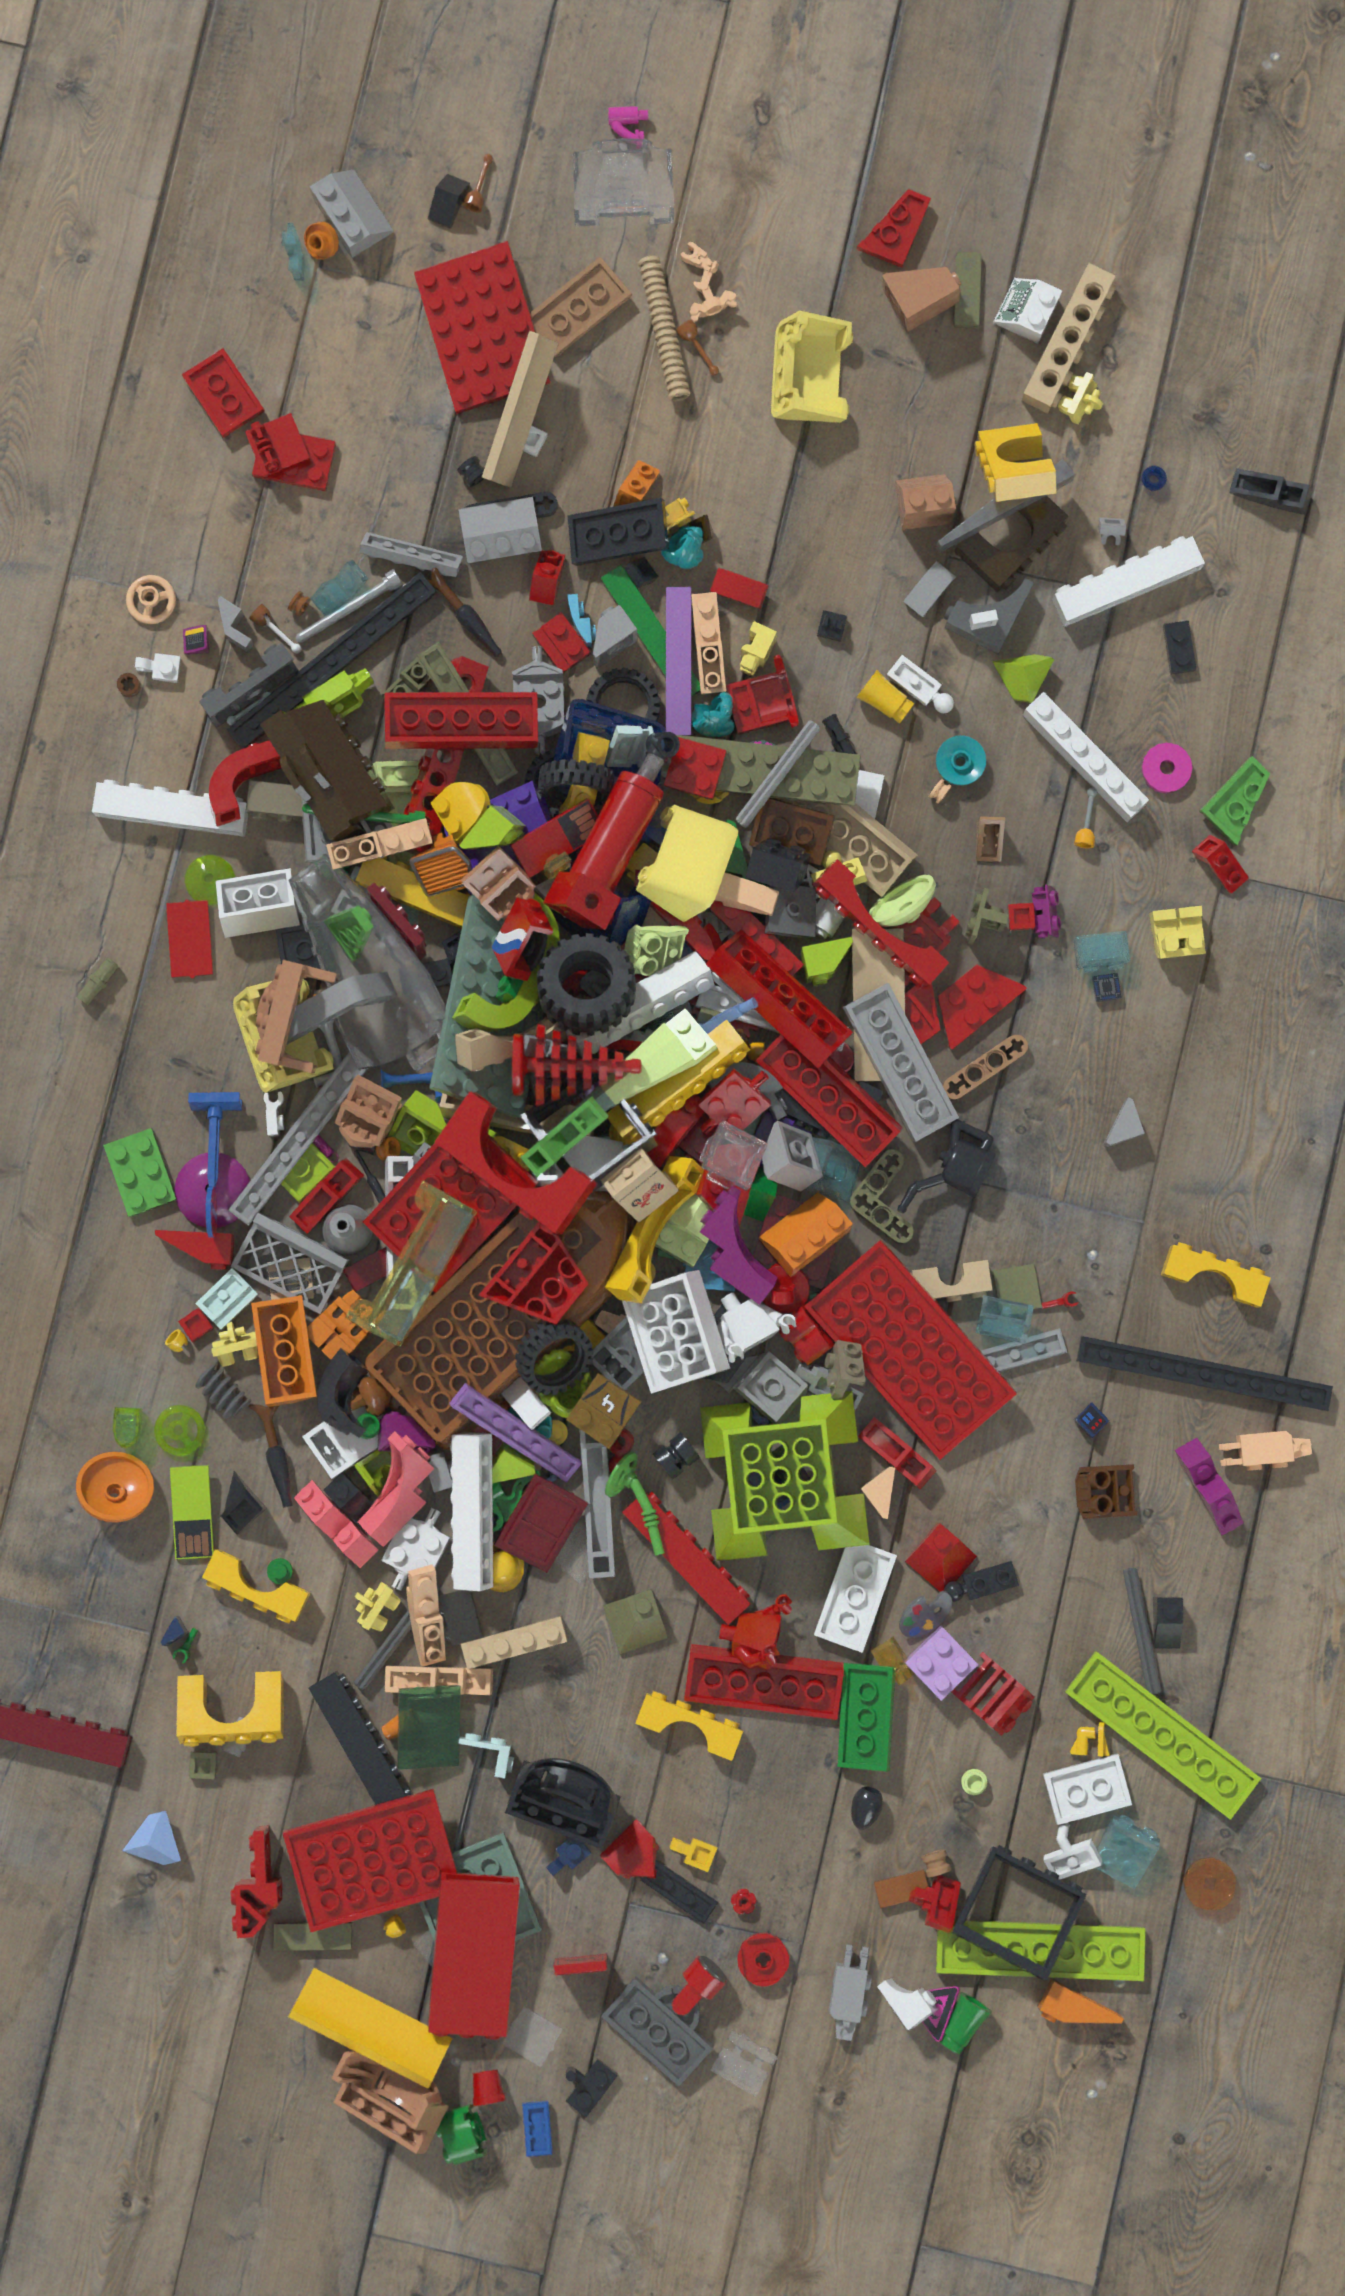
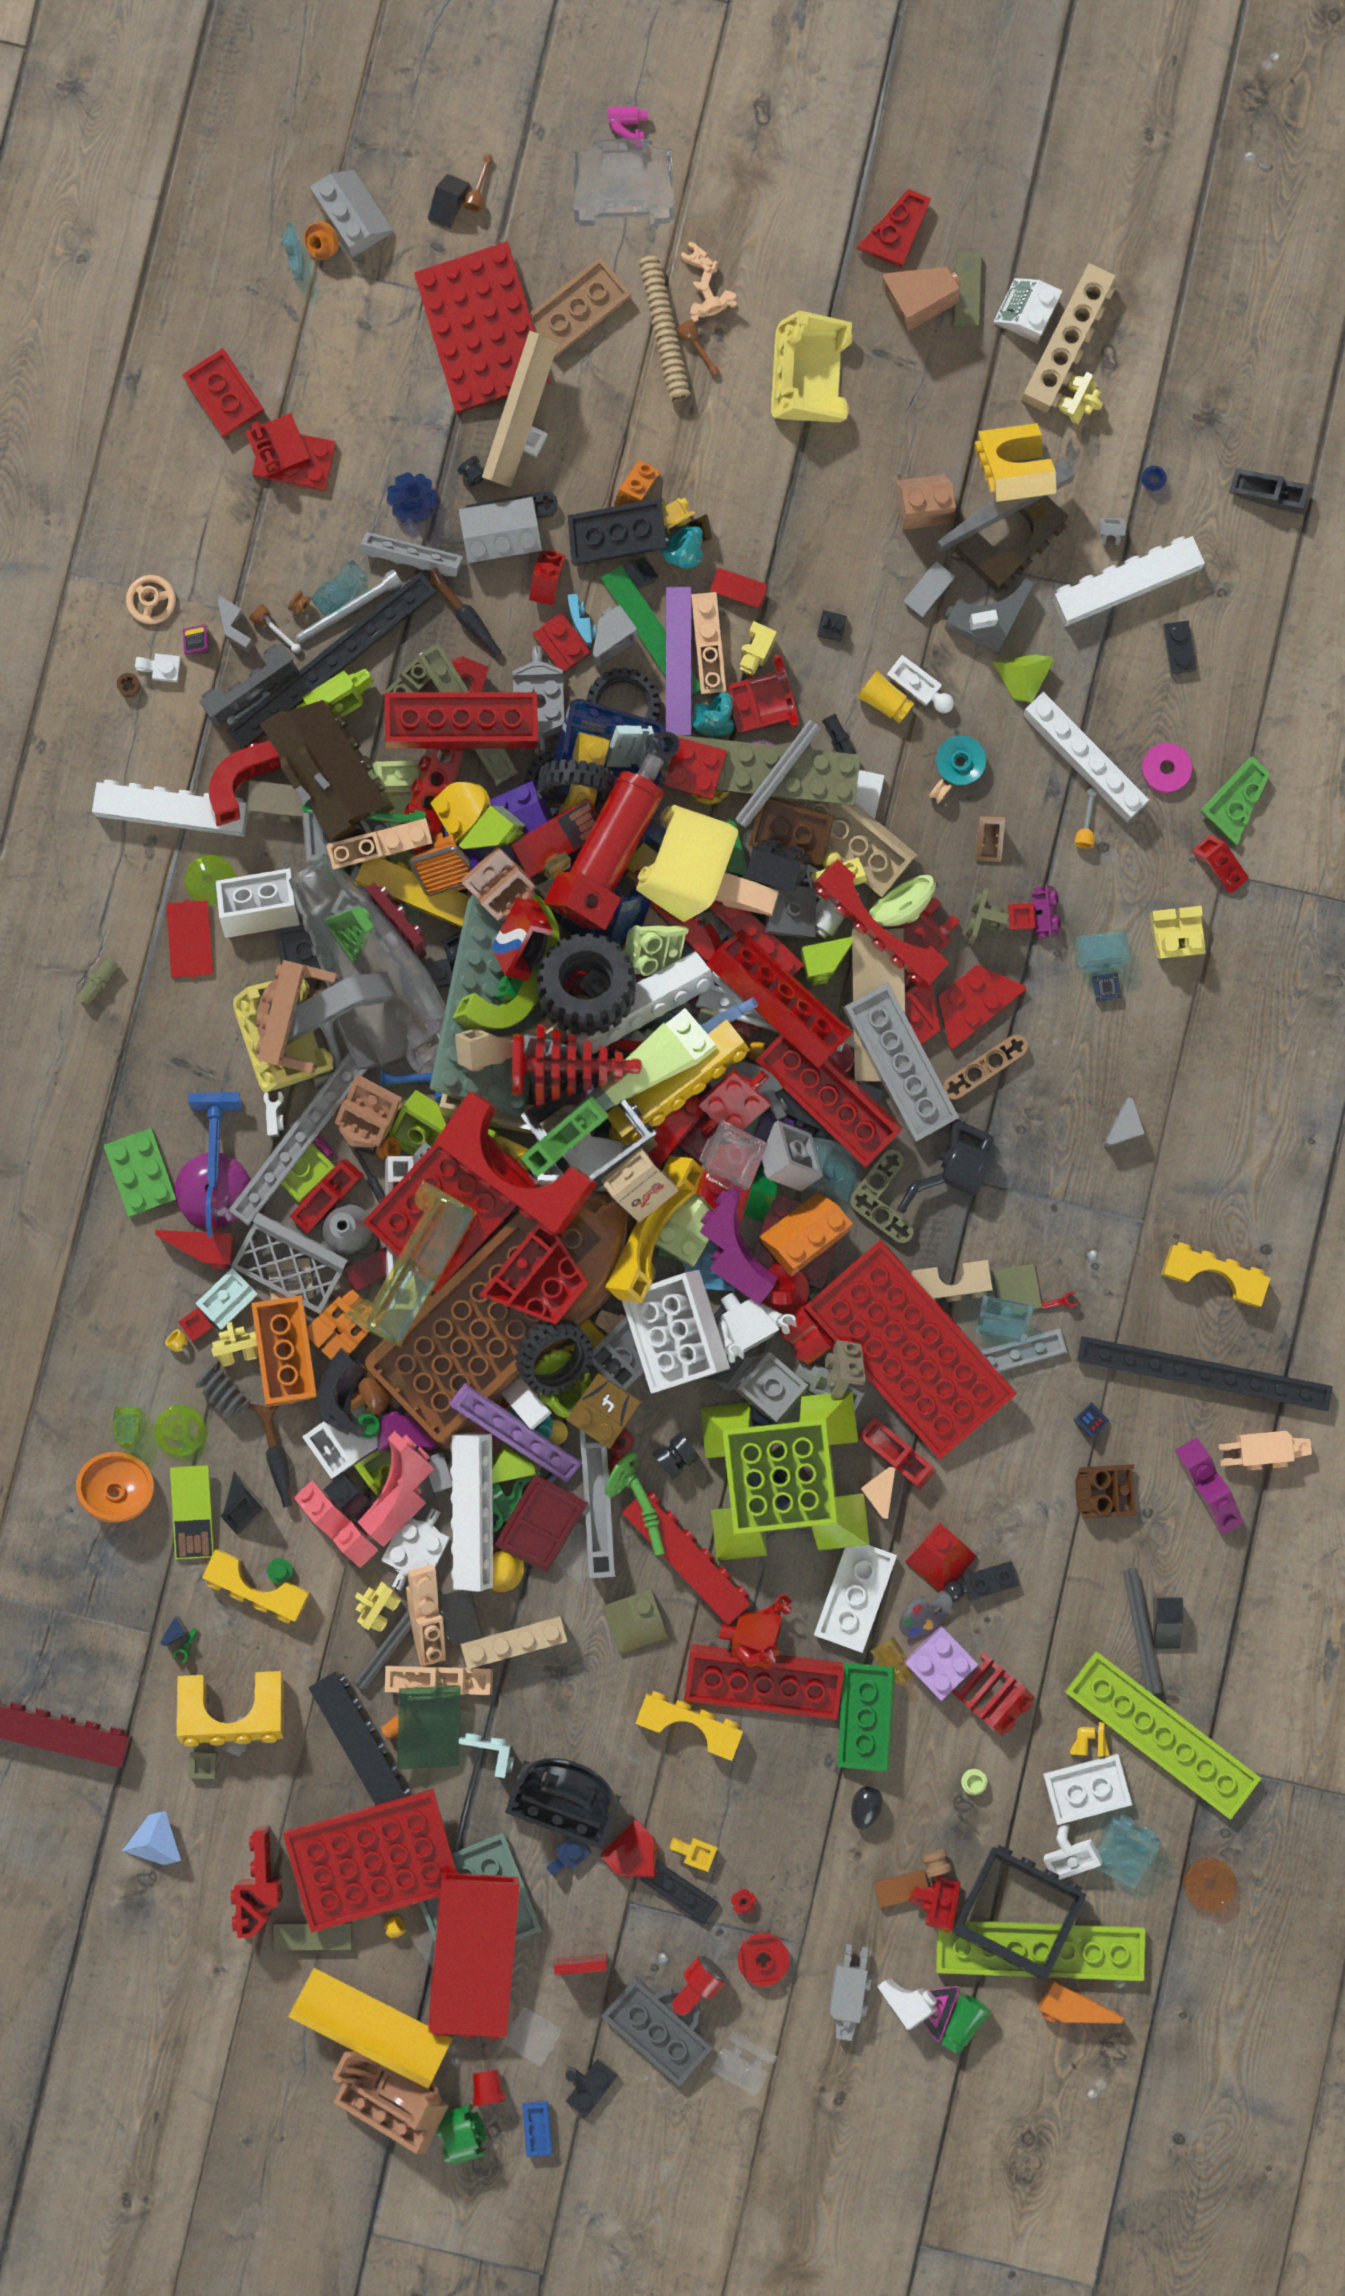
(412, 497): none -> clear blue plant

